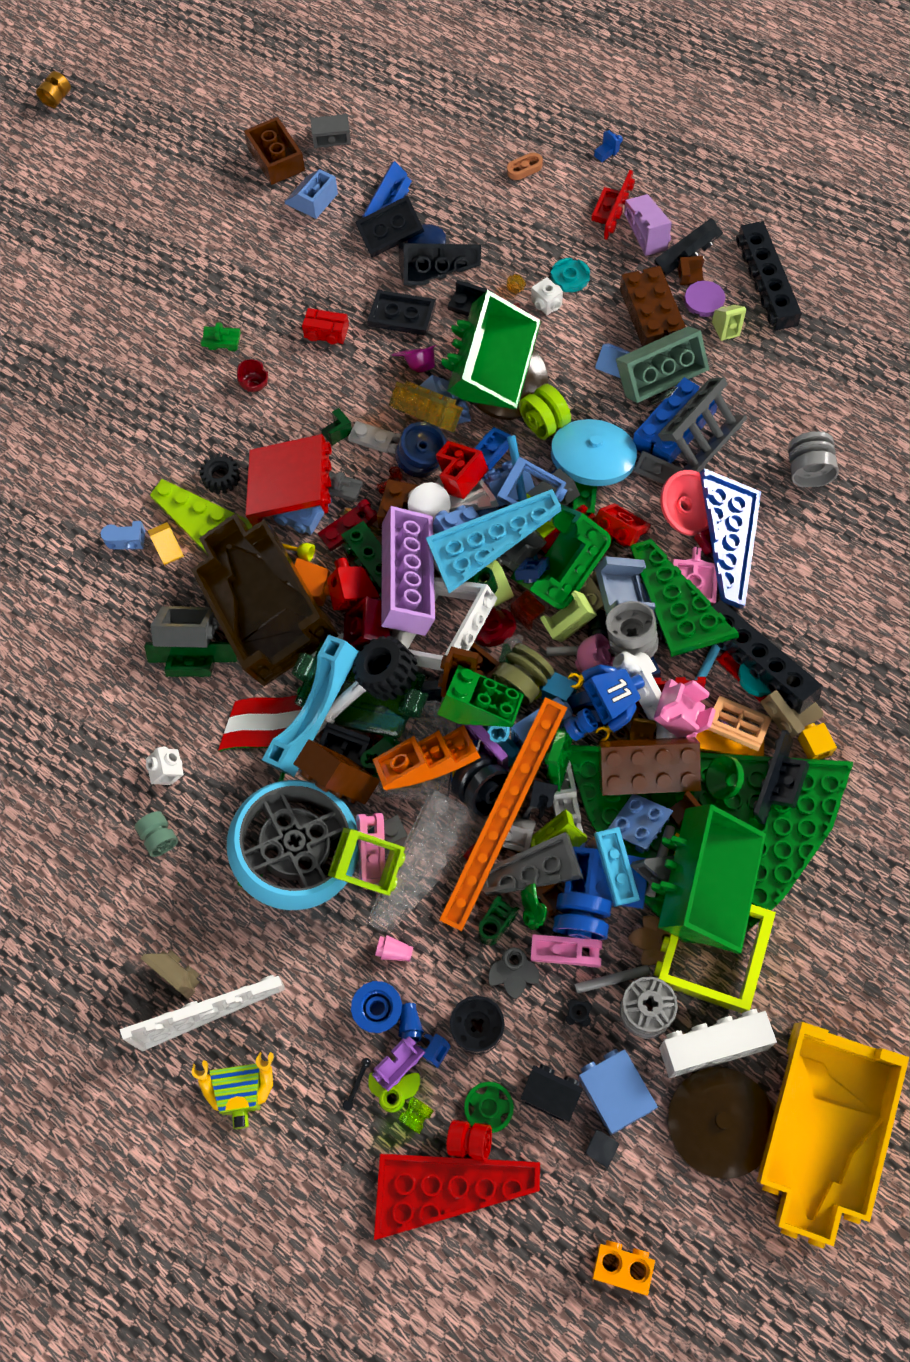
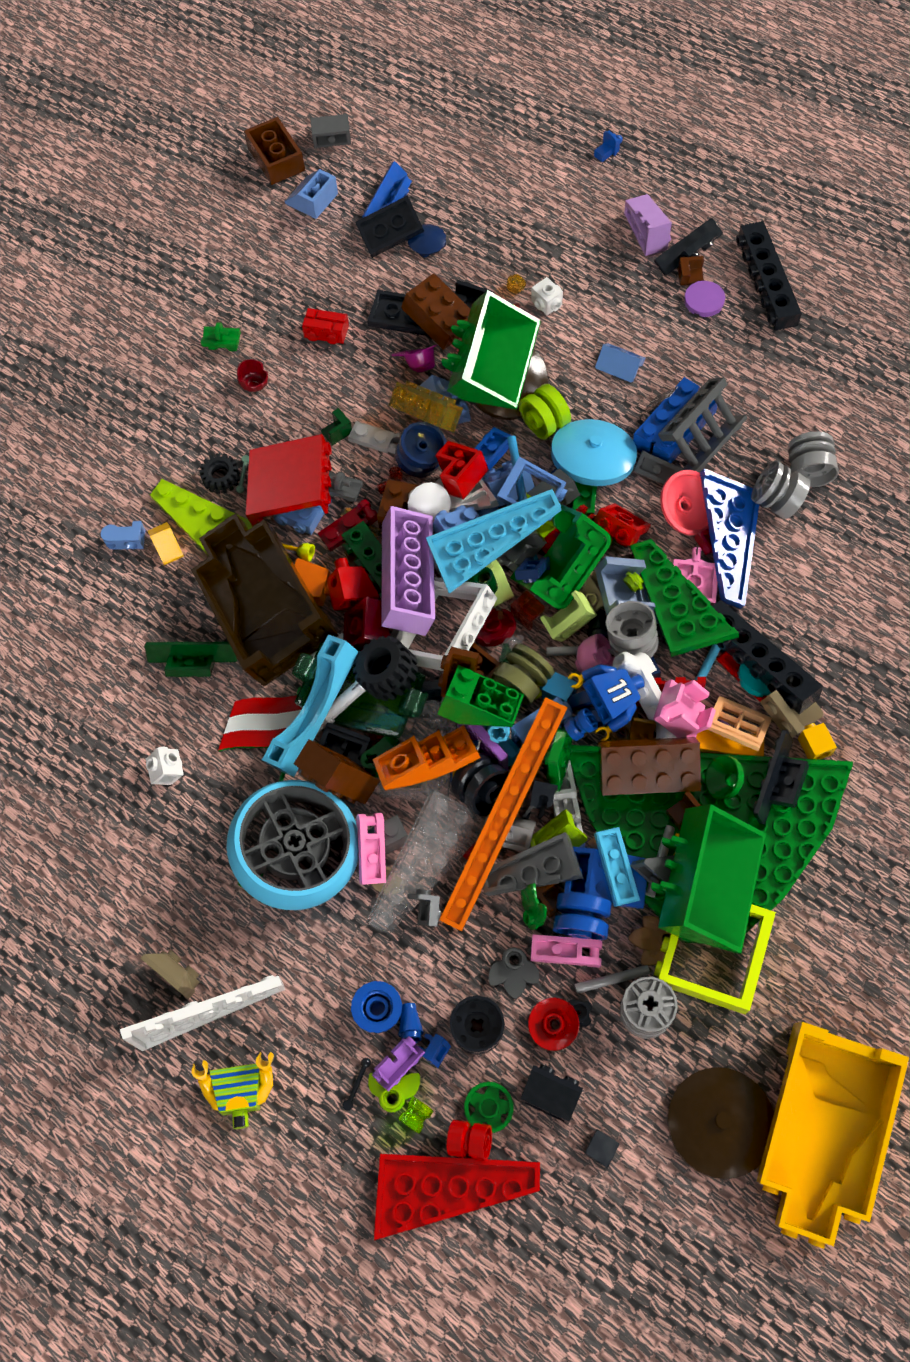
(53, 89): pearl gold wheel -> none
(154, 833): sand green wheel -> none
(183, 627): dark grey window -> none
(245, 459): none -> sand green hinge
(344, 854): lime window -> none
(393, 949): bright pink cone -> none
(429, 908): none -> dark grey bracket
(432, 260): black wedge -> none
(435, 309): none -> reddish brown brick
(500, 917): dark green piece -> none
(524, 166): nougat plate -> none
(541, 1024): none -> red dish
(571, 280): teal tile -> none
(610, 205): red bracket -> none
(616, 1091): medium blue brick -> none
(621, 1275): light orange brick -> none
(633, 581): none -> lime plate
(641, 821): medium blue hinge -> none
(650, 304): reddish brown piece -> none
(662, 364): sand green brick -> none
(717, 1044): white brick -> none
(729, 321): yellowish green slope -> none
(780, 489): none -> light grey wheel

